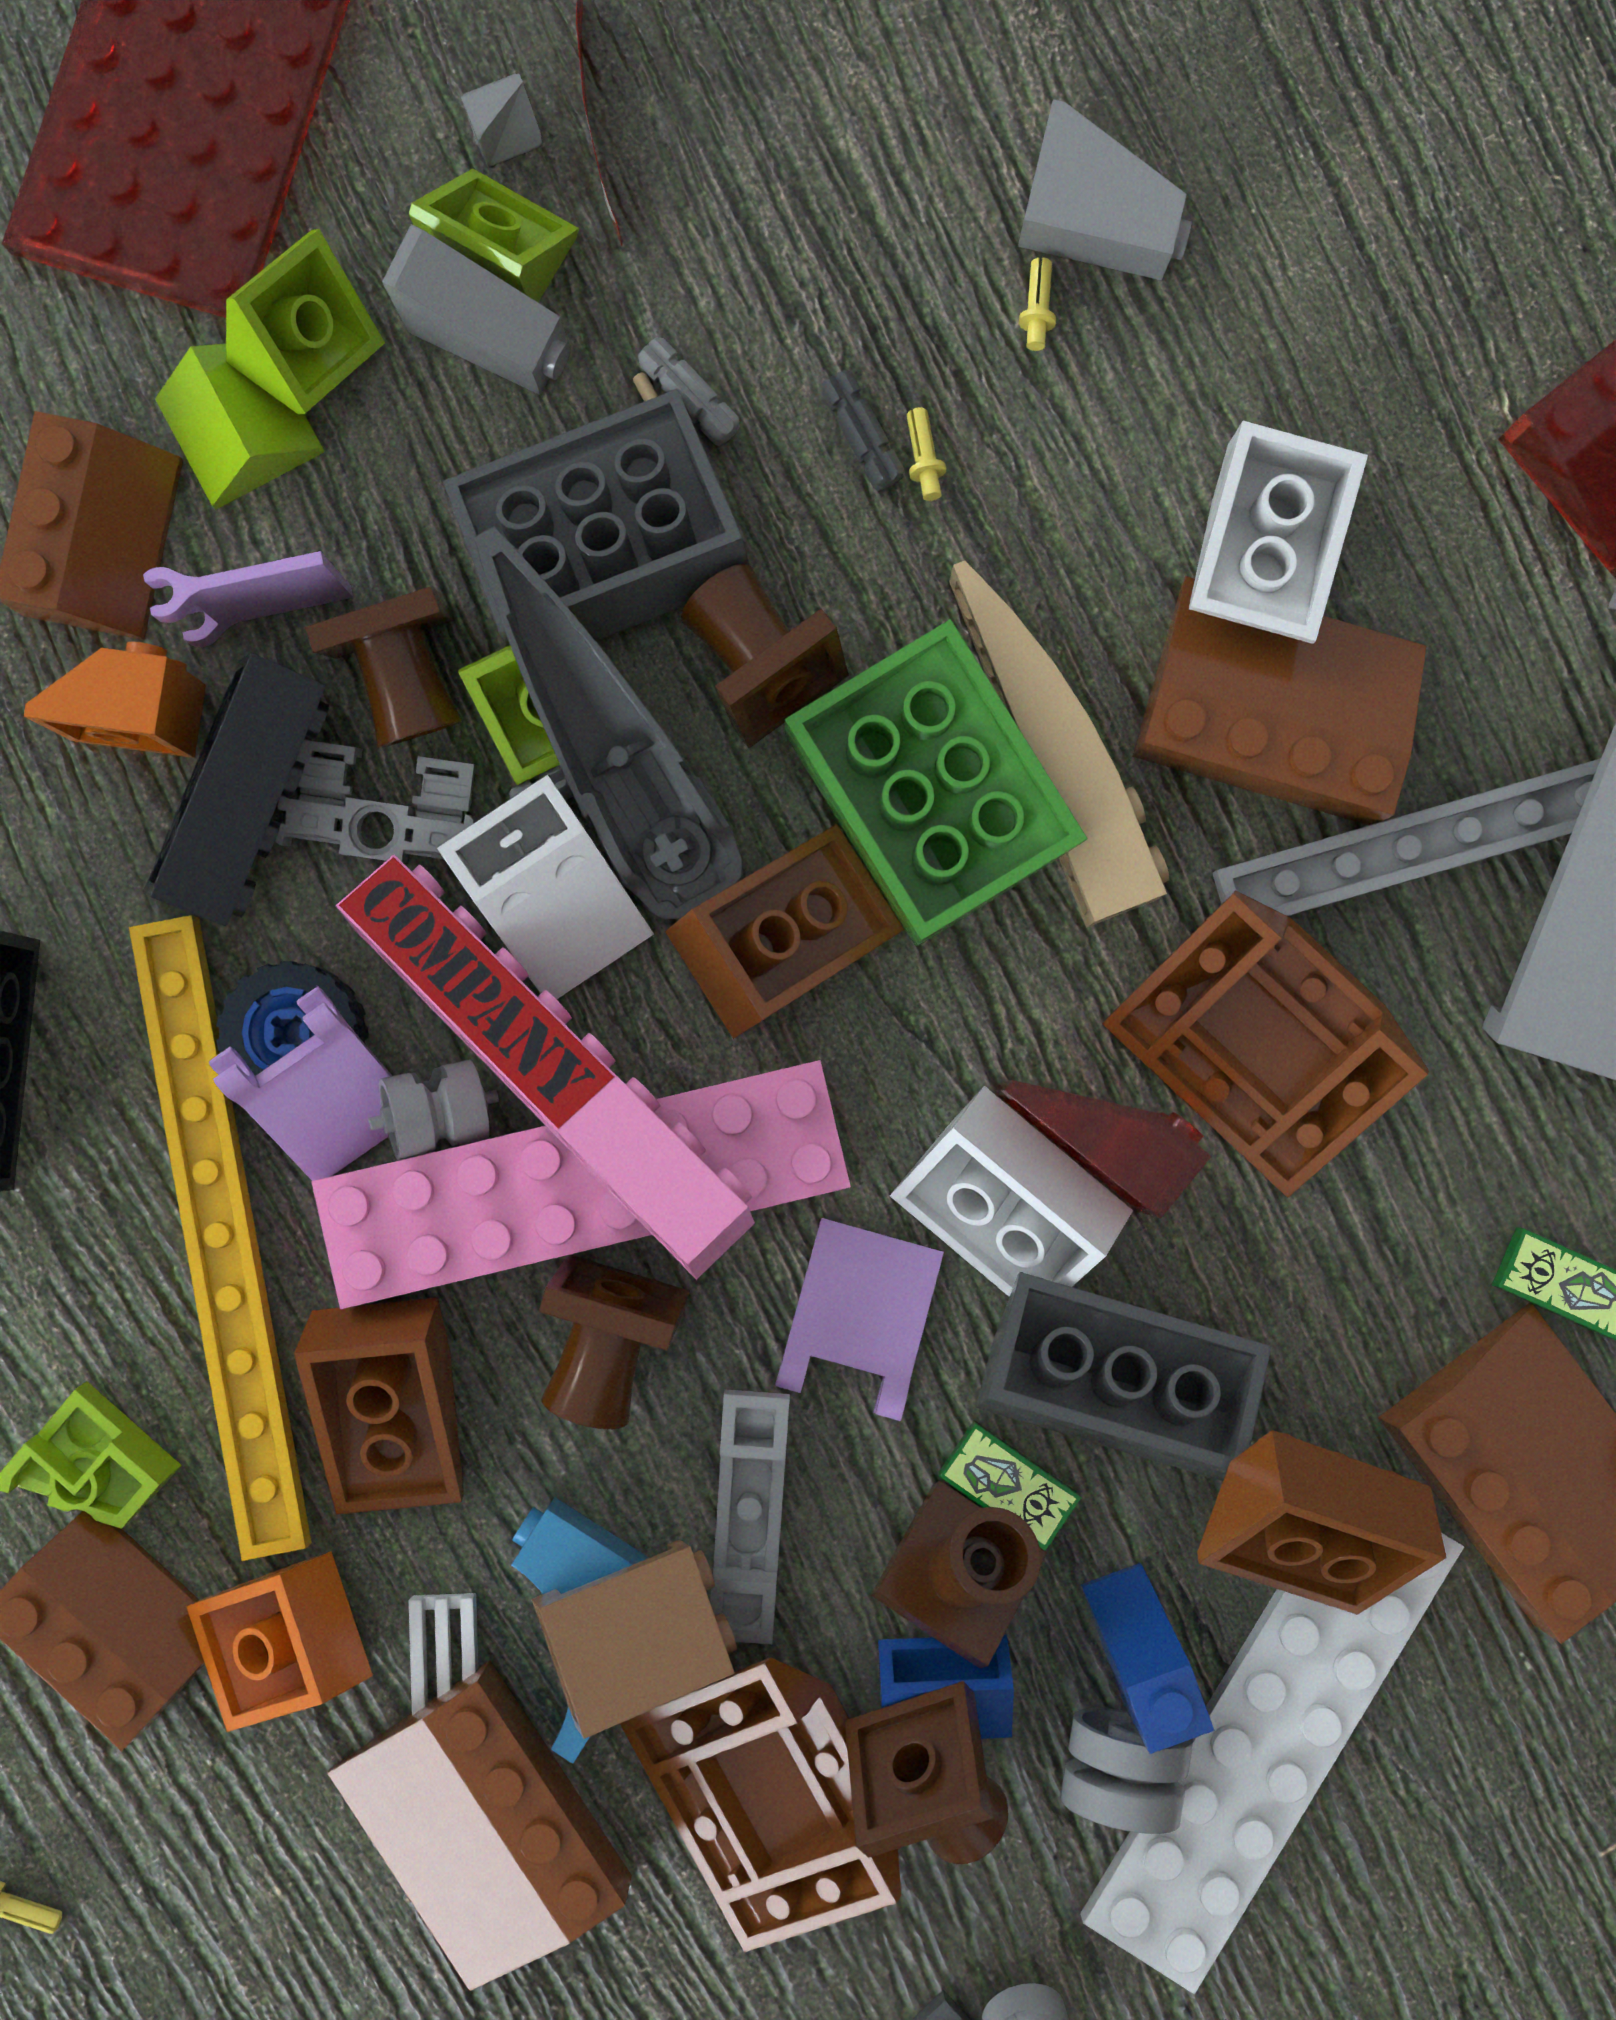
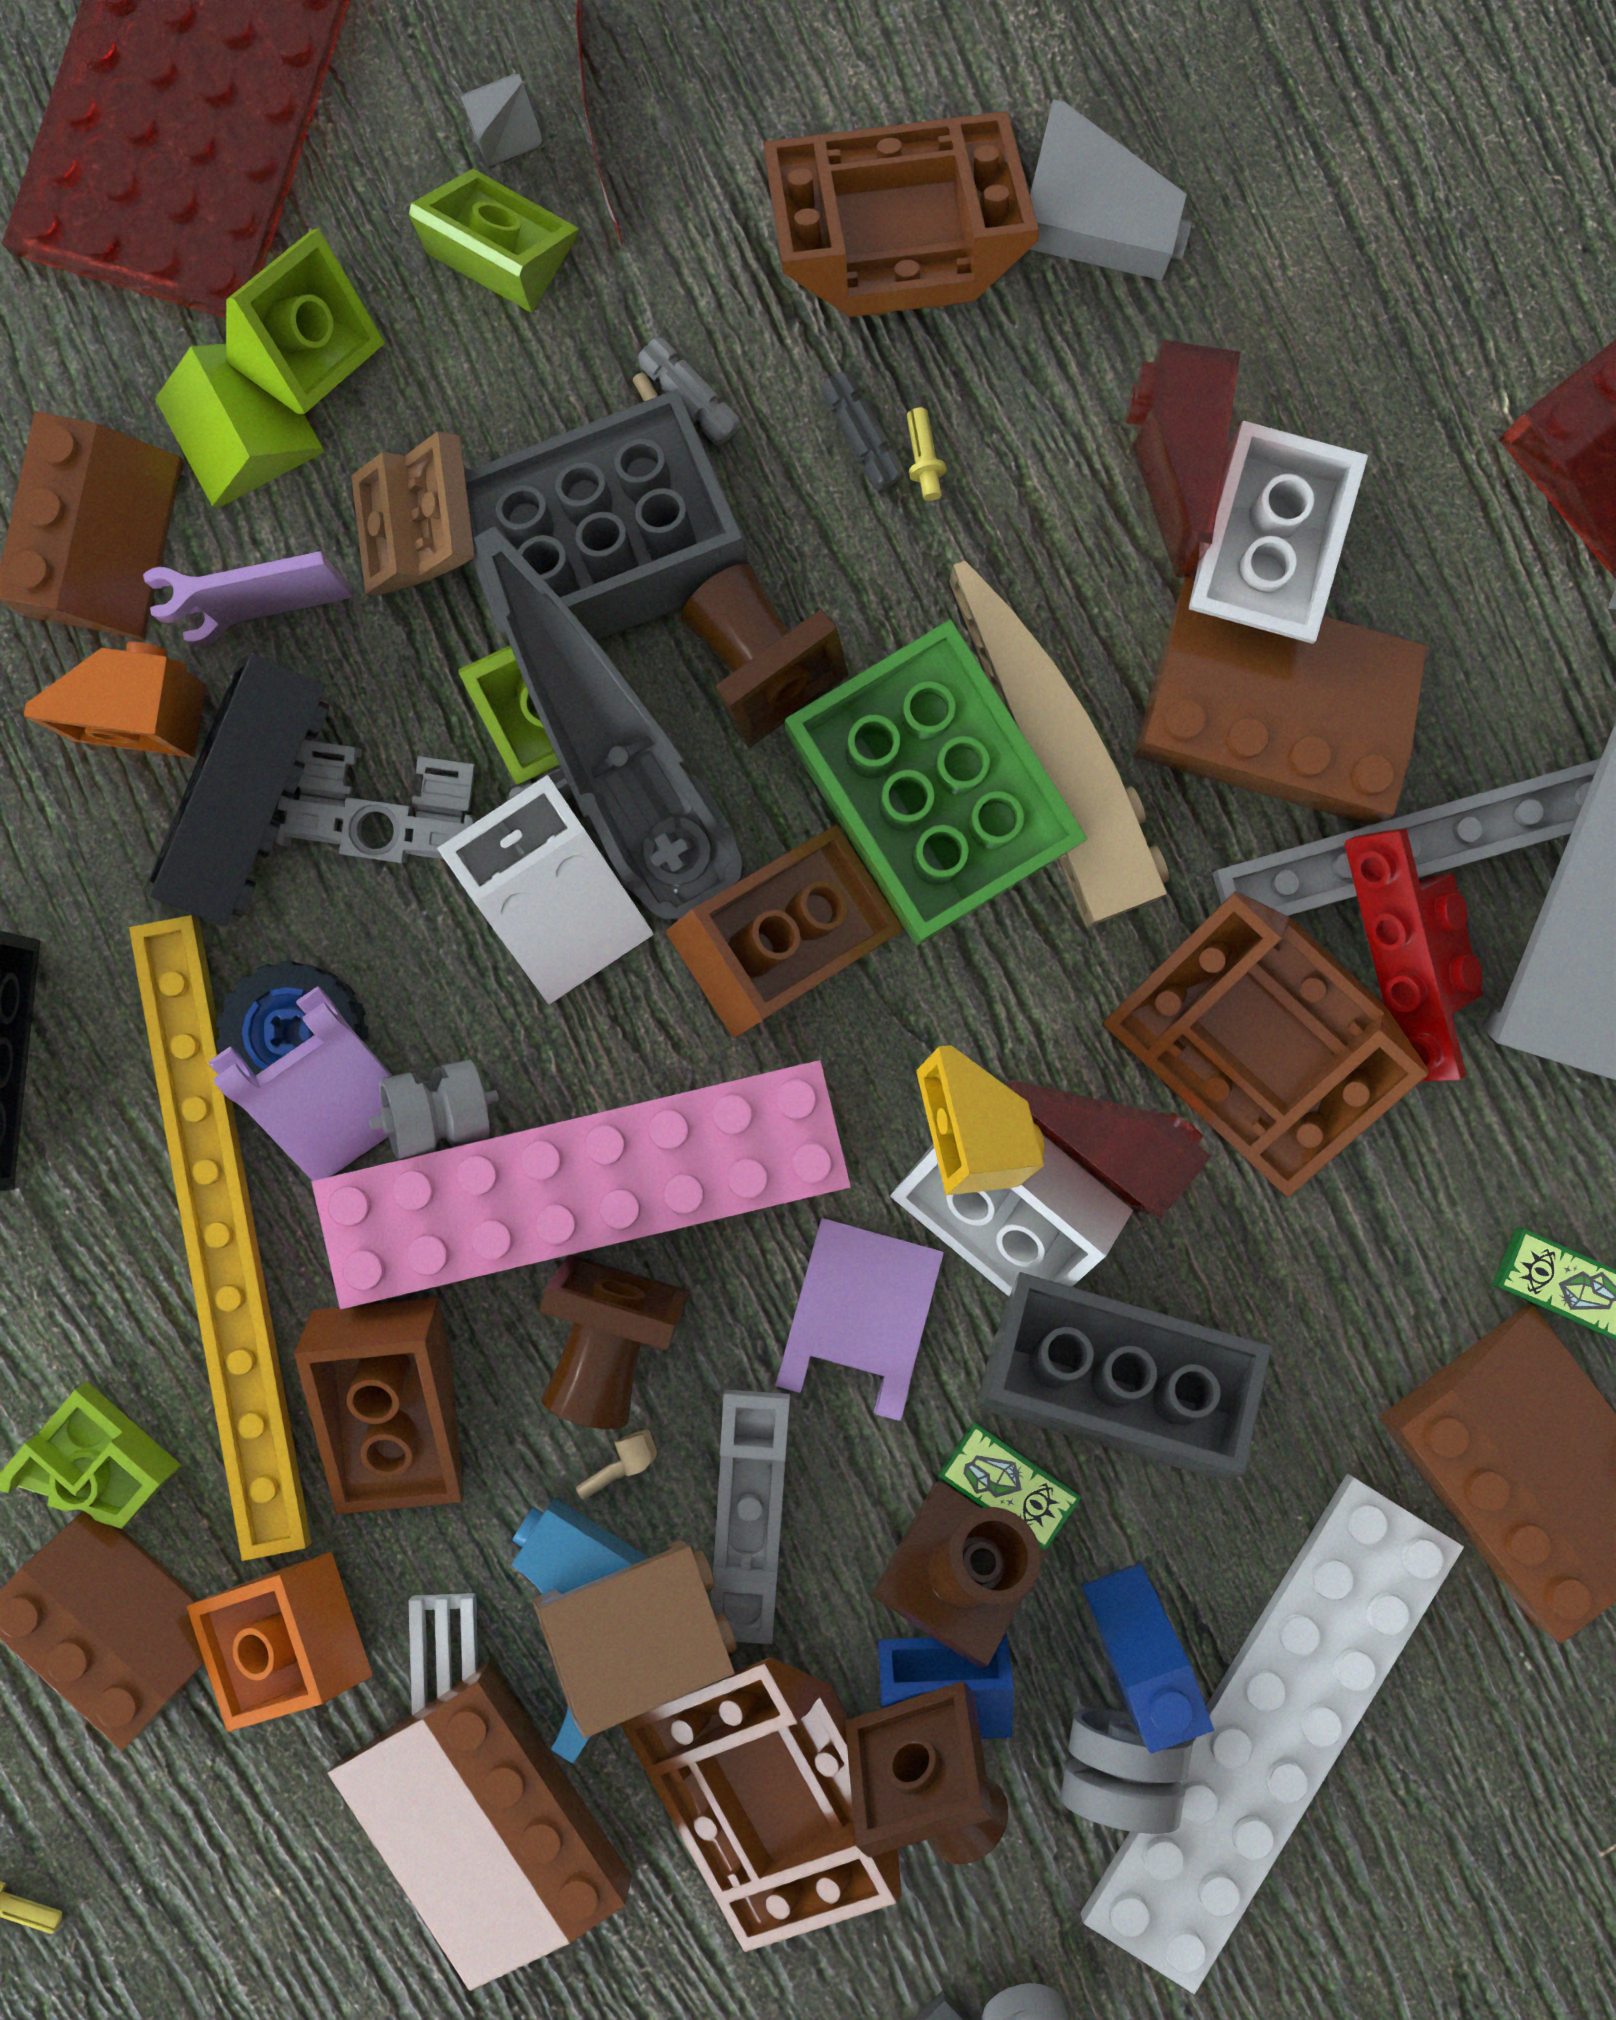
(394, 662): reddish brown plant -> none
(412, 515): none -> medium nougat slope
(474, 313): light grey slope -> none
(548, 1066): brick -> none
(635, 1455): none -> tan hand
(901, 212): none -> dark orange slope
(977, 1125): none -> yellow slope
(1038, 317): light yellow piece -> none
(1181, 442): none -> clear red slope
(1320, 1524): dark orange slope -> none
(1416, 946): none -> red bracket

